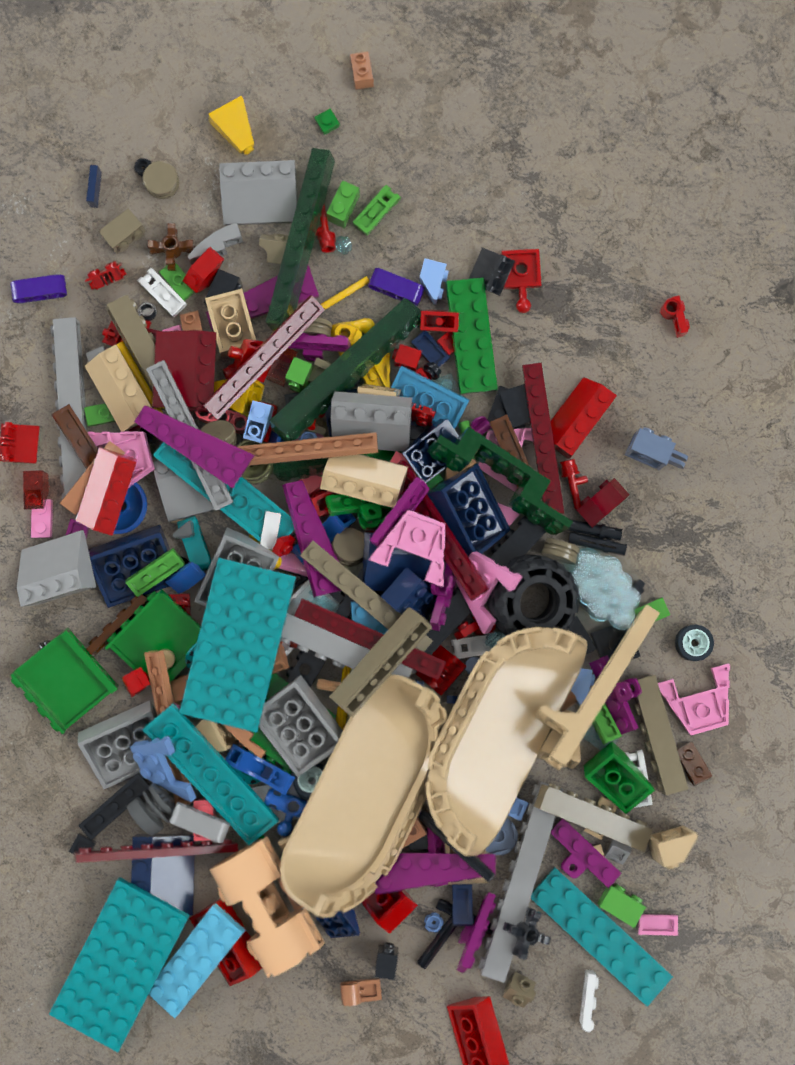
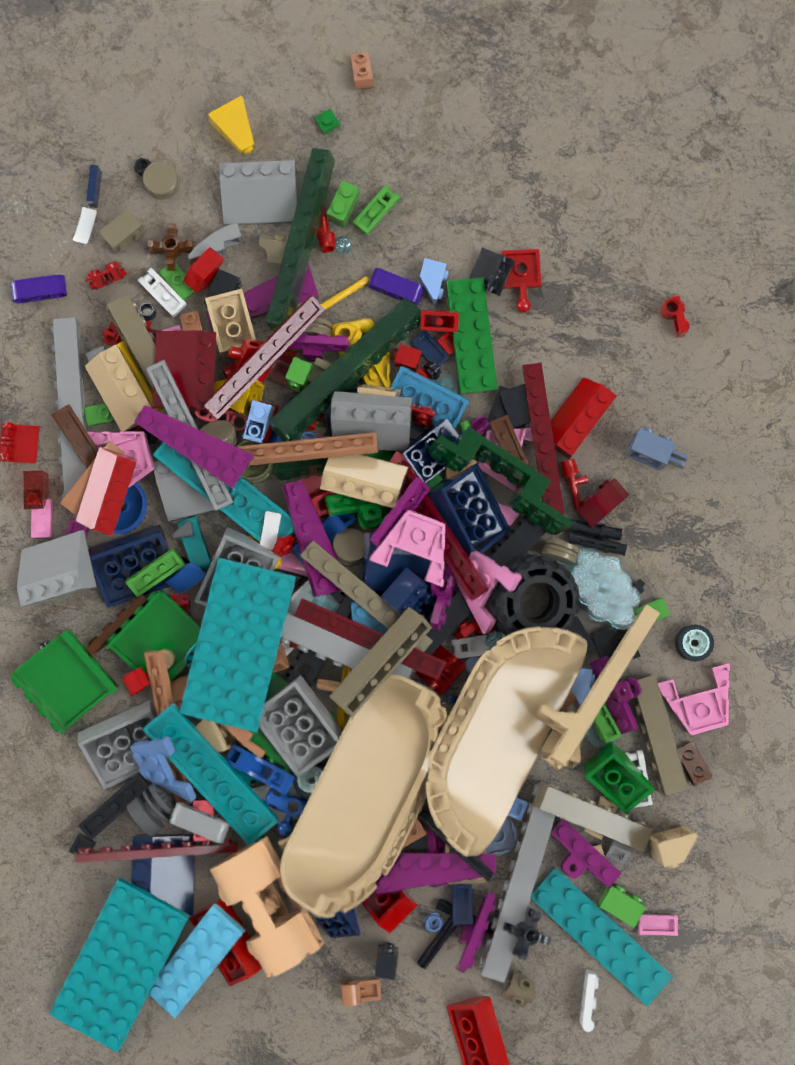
(85, 225): none -> white sticker

